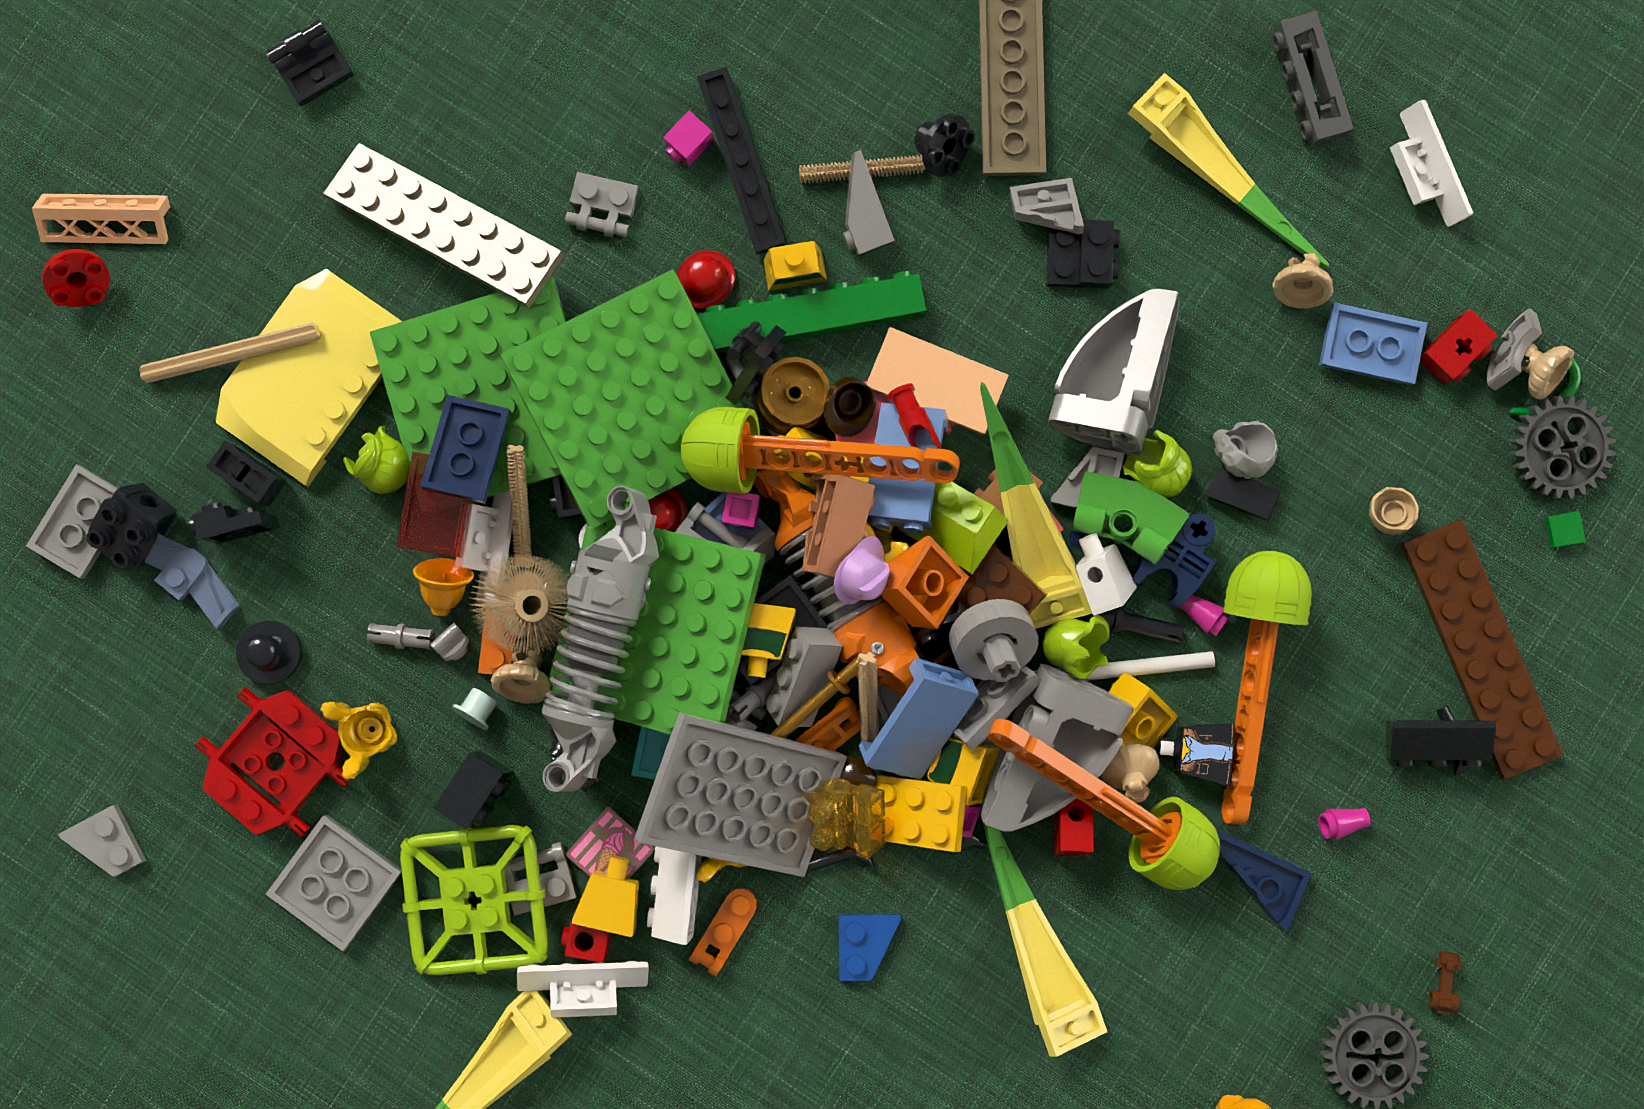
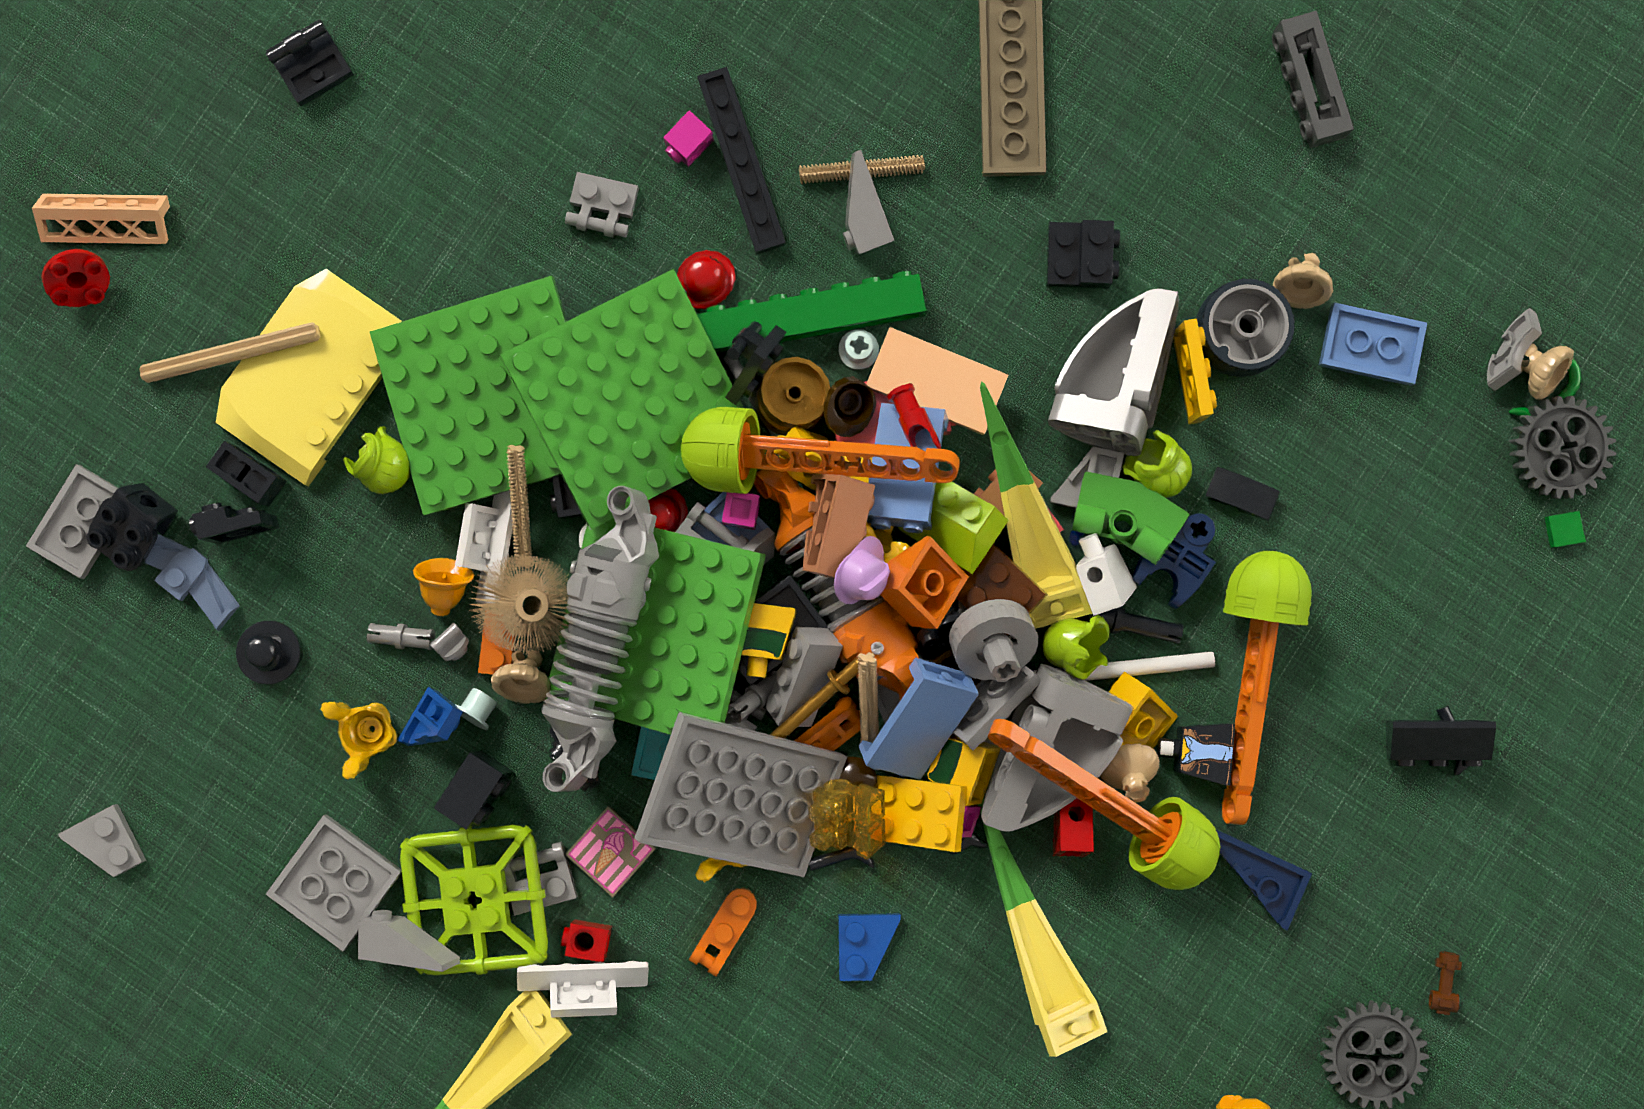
(251, 751): red piece -> none
(401, 942): none -> light grey slope
(431, 519): clear red tile -> none
(431, 720): none -> blue wing
(444, 225): plate -> none
(466, 449): dark blue plate -> none
(610, 900): yellow torso -> none
(675, 895): white slope -> none
(794, 266): yellow torso -> none
(858, 349): none -> light aqua piece
(944, 144): black plate -> none
(1048, 205): light grey wing -> none
(1187, 135): light yellow plate -> none
(1194, 371): none -> yellow plate
(1206, 614): dark pink cone -> none
(1240, 352): none -> light grey wheel
(1246, 449): light grey hair -> none
(1342, 822): dark pink cone -> none
(1393, 510): tan hair -> none
(1428, 167): white bracket -> none
(1473, 337): red brick -> none
(1481, 647): reddish brown plate -> none

